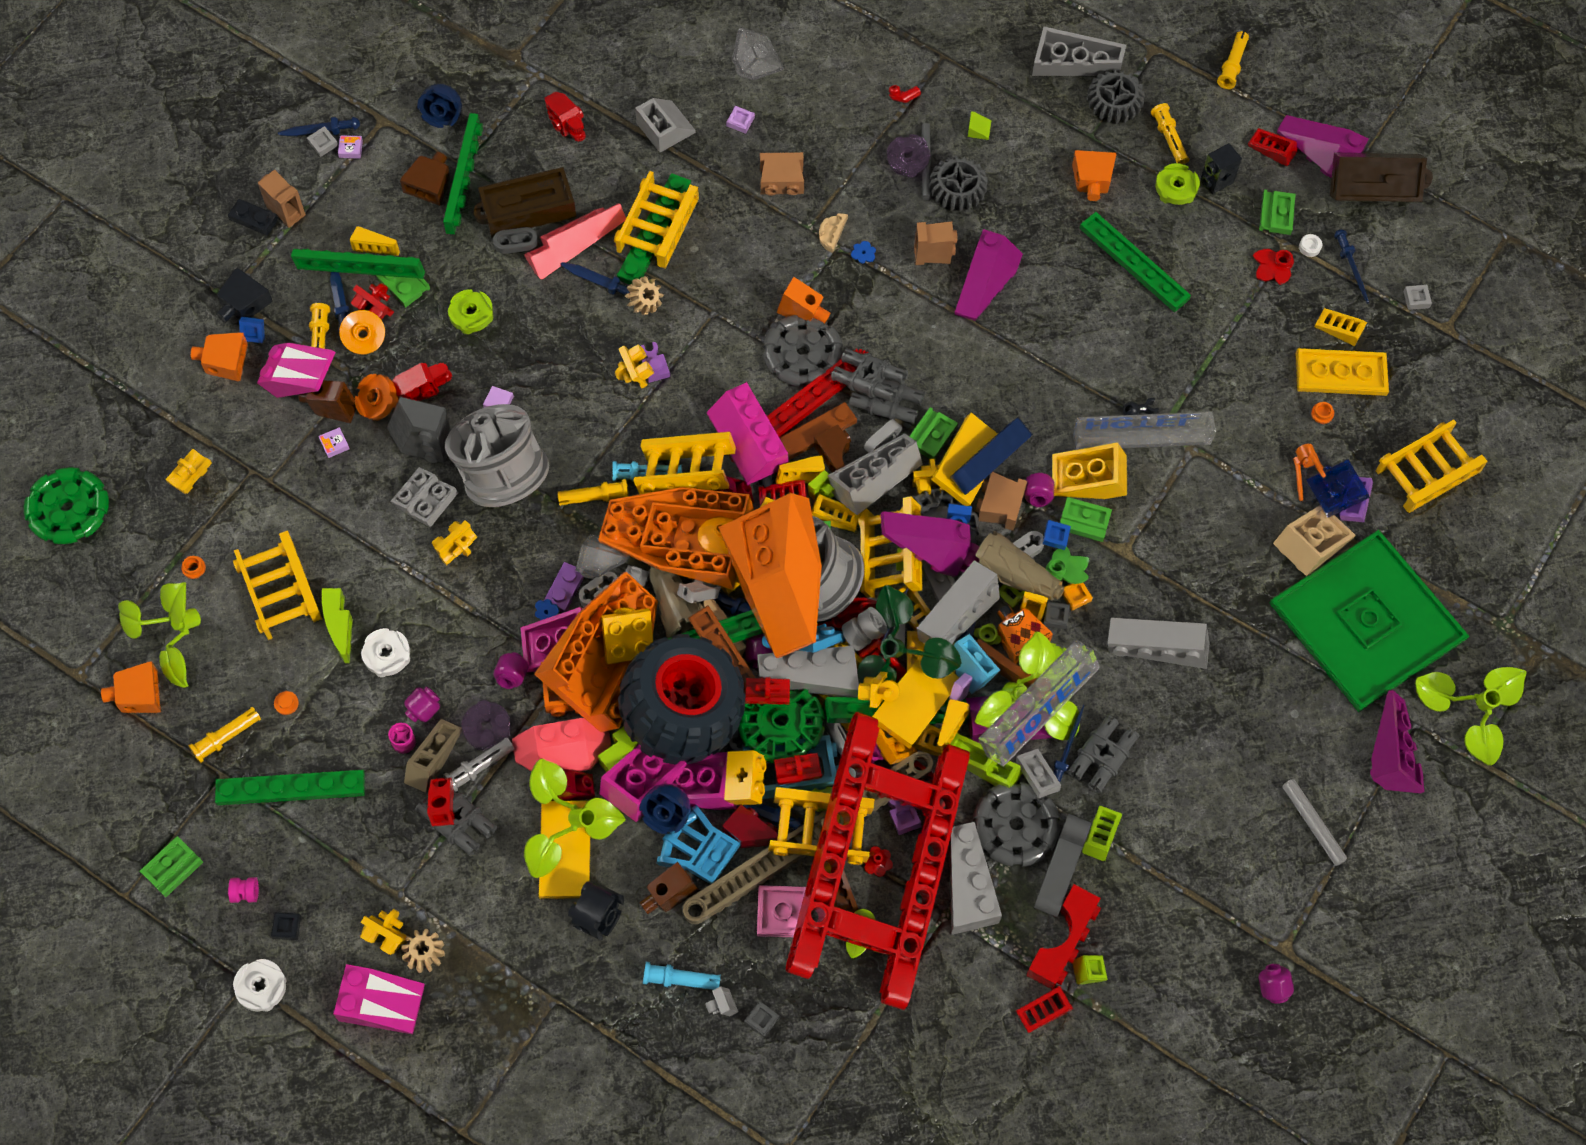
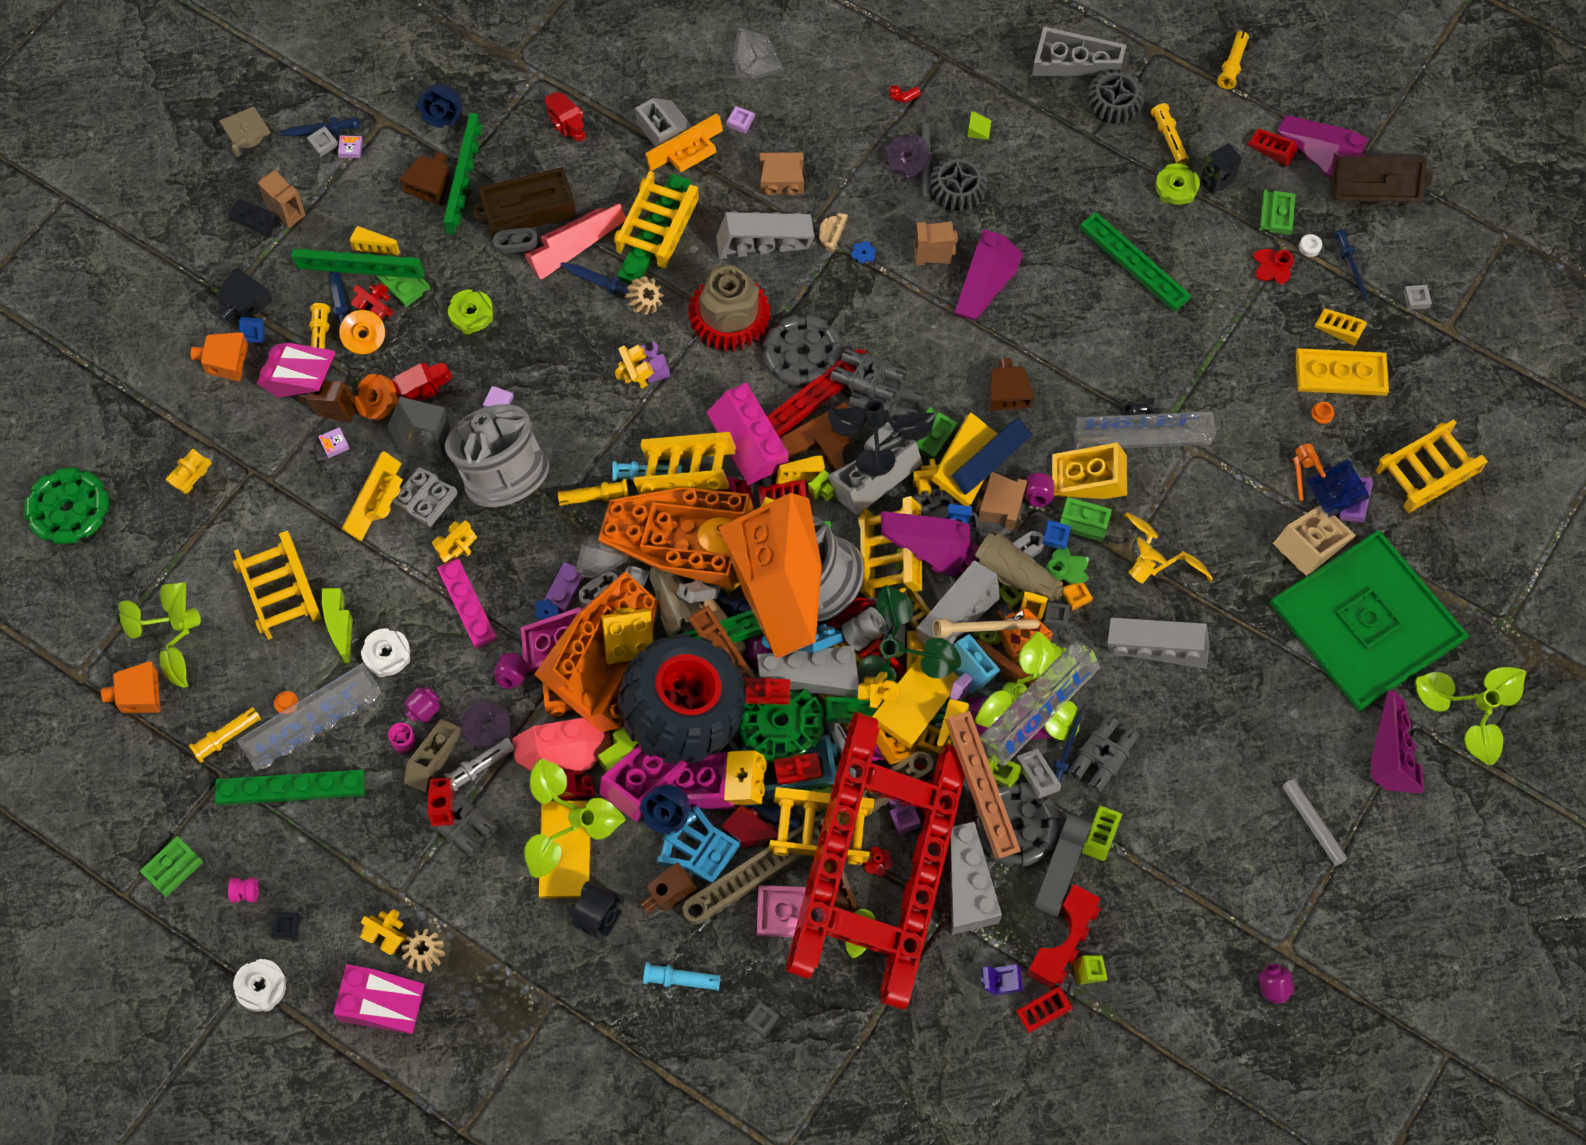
(192, 561): orange plate -> none
(245, 129): none -> dark tan hat
(309, 717): none -> clear brick
(375, 496): none -> yellow bracket
(466, 603): none -> dark pink plate
(688, 147): none -> light orange bracket
(722, 1003): light grey tile -> none
(729, 309): none -> dark tan piece
(763, 233): none -> light grey wedge
(802, 301): orange torso -> none
(832, 505): yellow slope -> none
(850, 420): none -> black plant
(943, 628): none -> tan piece
(982, 785): none -> nougat plate
(1002, 979): none -> dark purple bracket
(1009, 387): none -> reddish brown torso
(1093, 172): orange torso -> none
(1145, 565): none -> yellow plant

